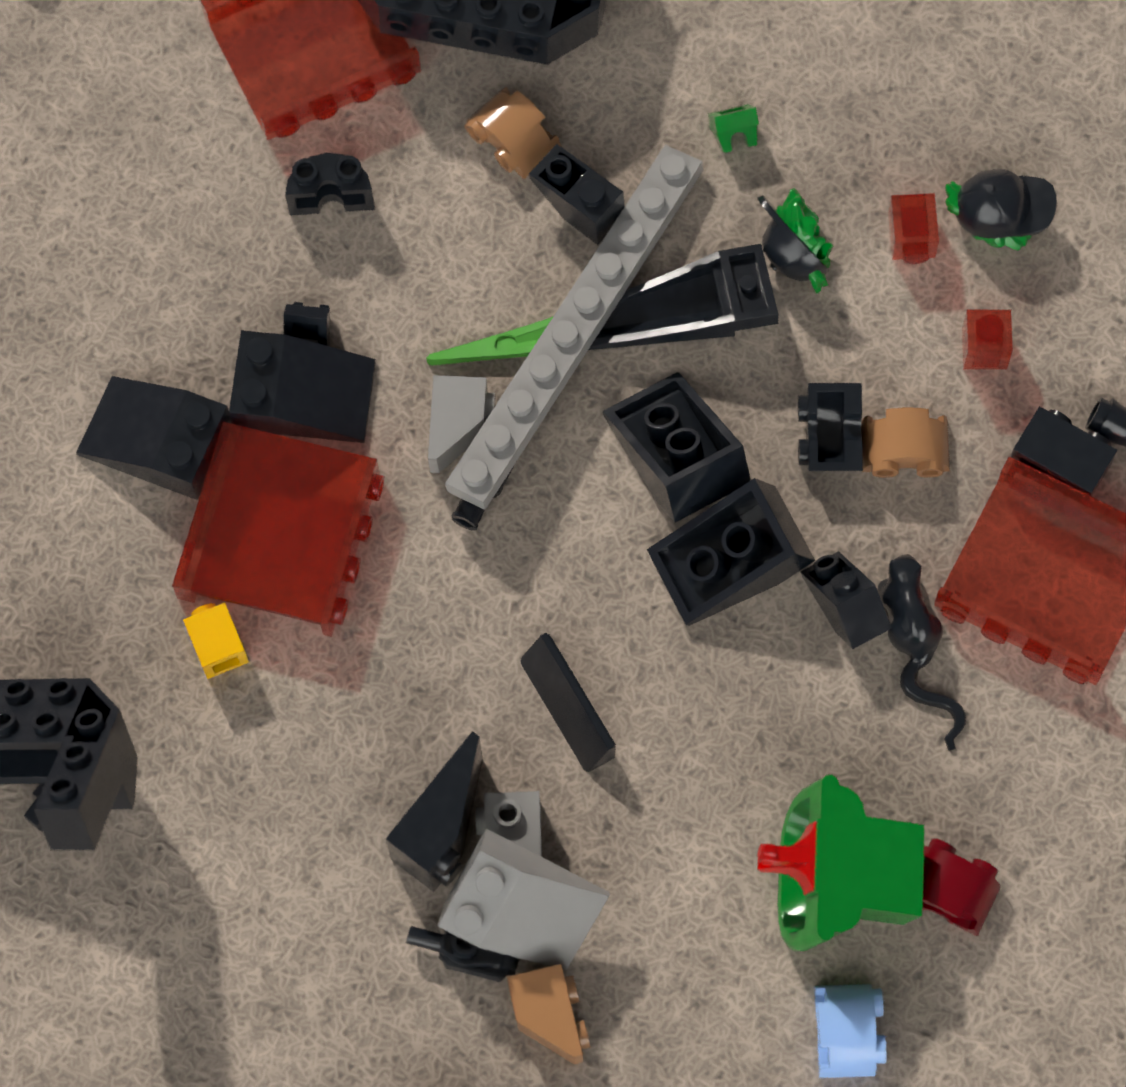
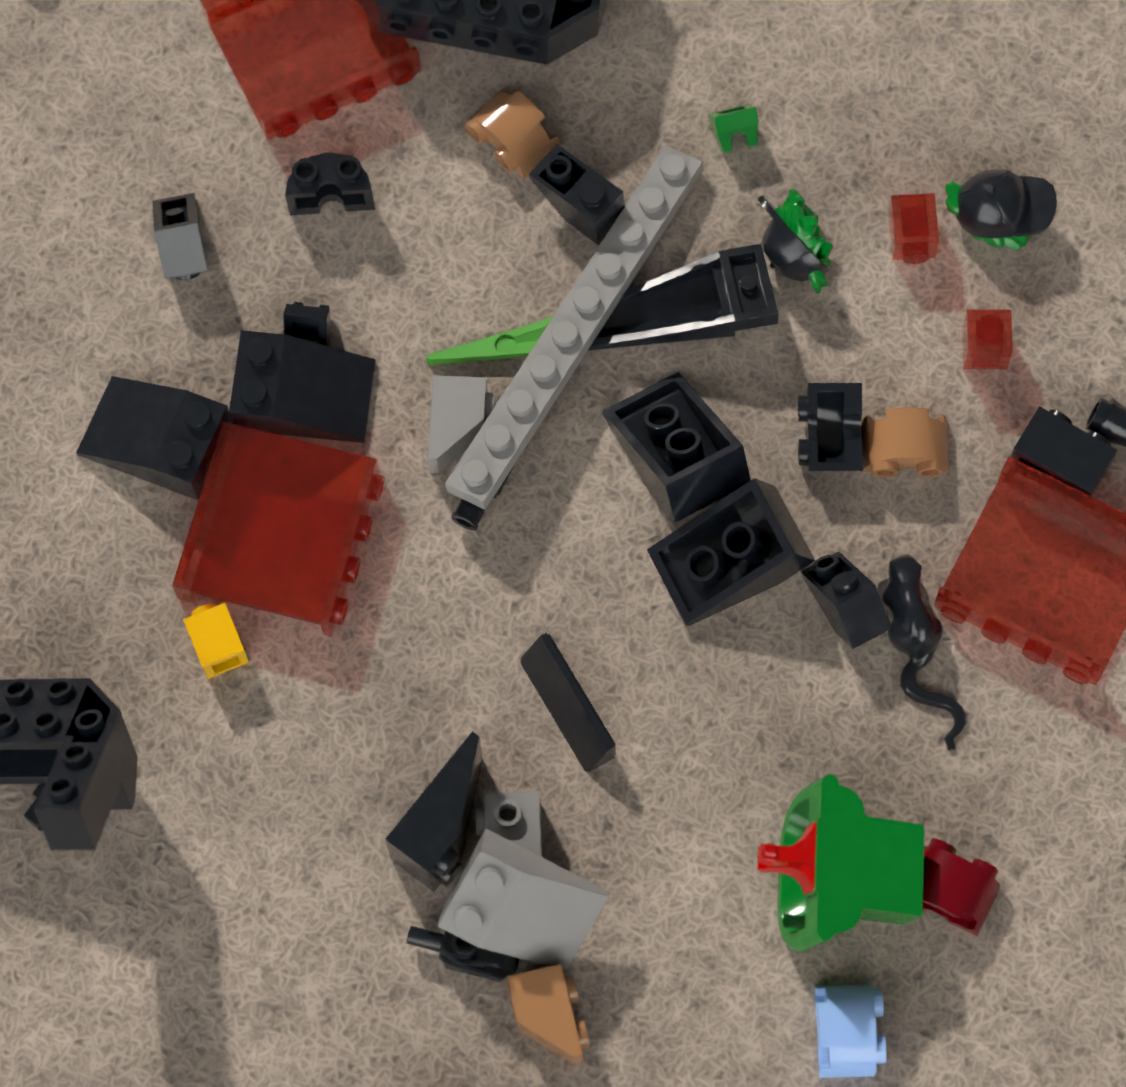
(179, 237): none -> slope

